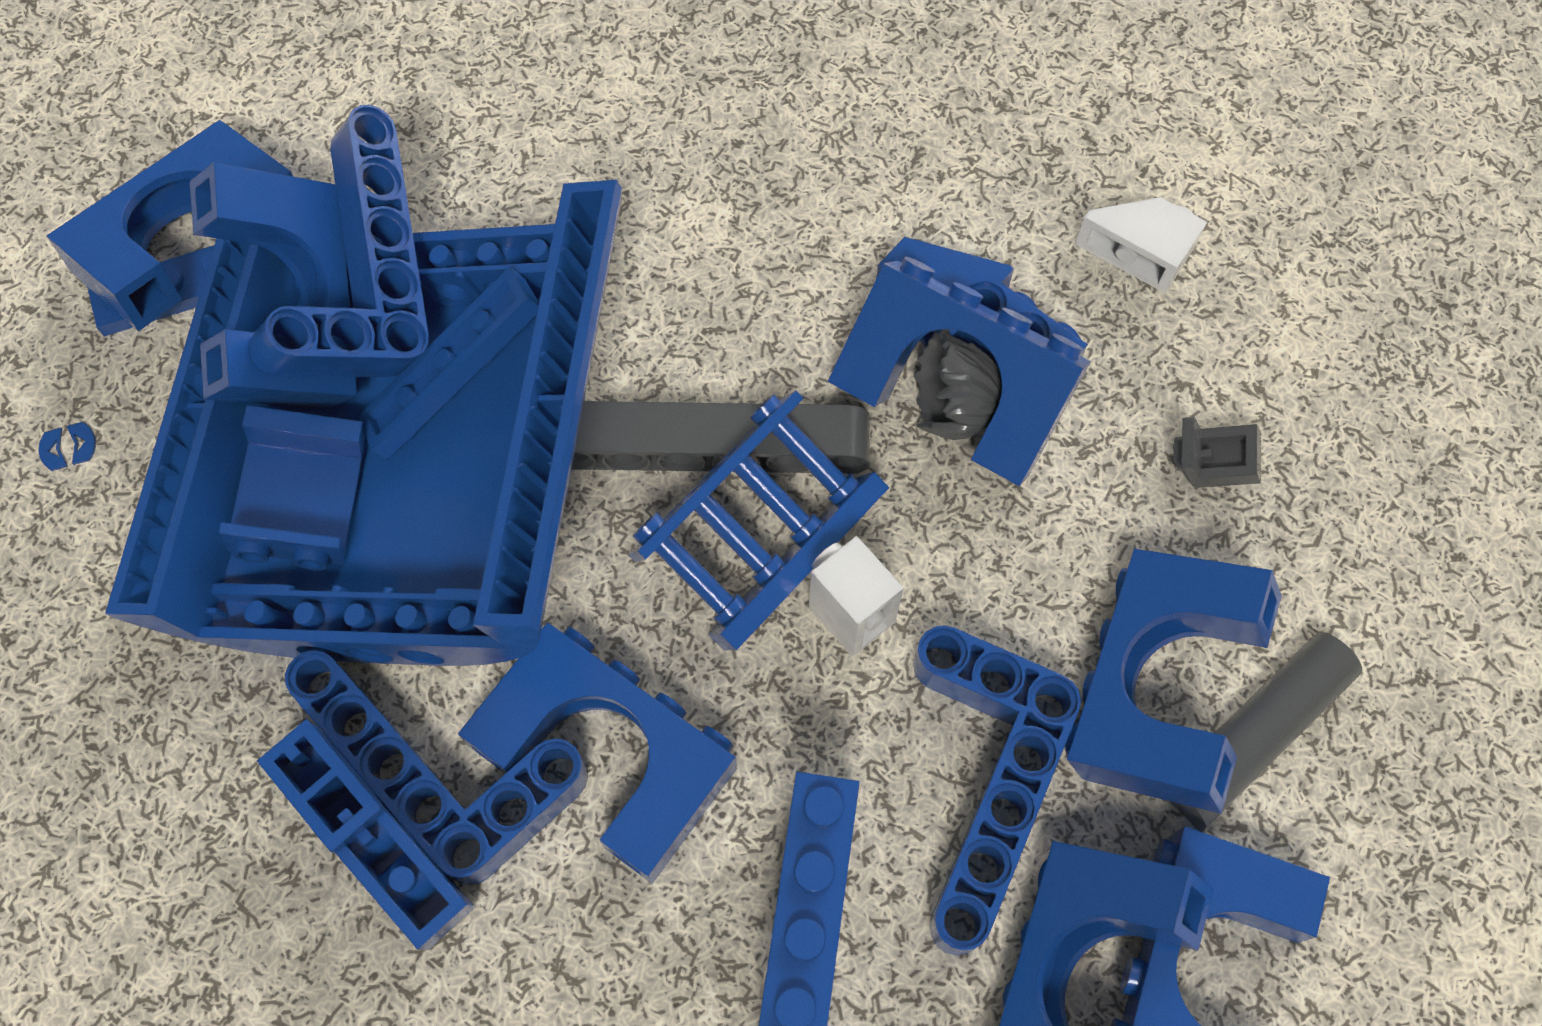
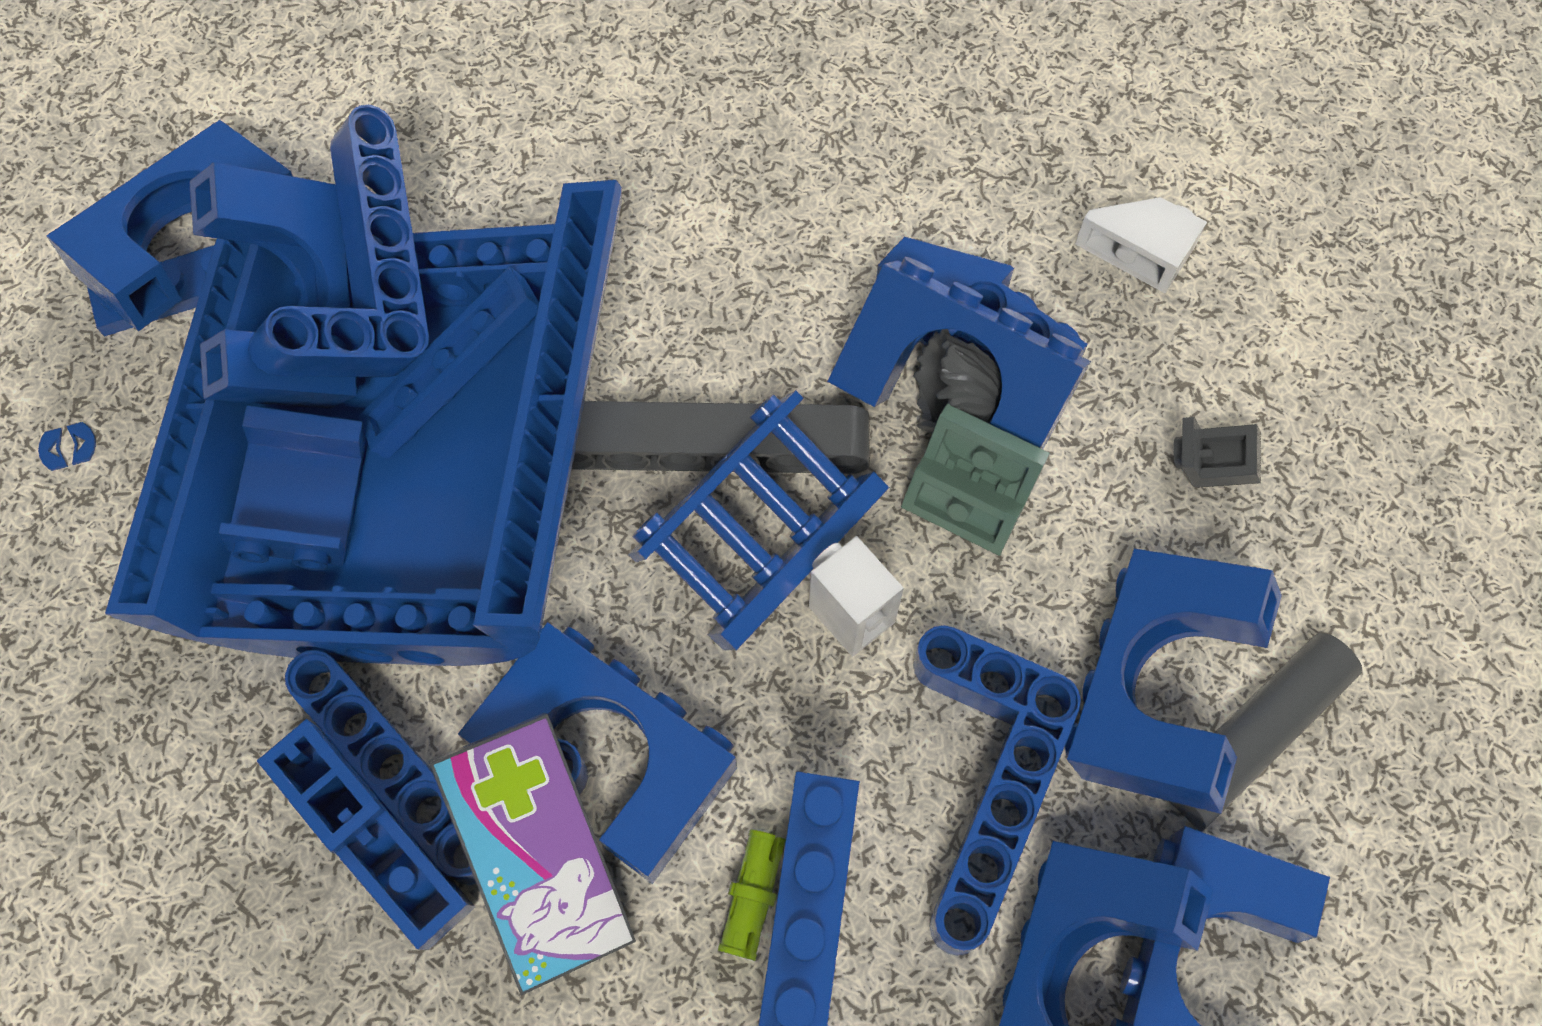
(532, 852): none -> tile
(752, 895): none -> lime pin
(974, 479): none -> sand green slope

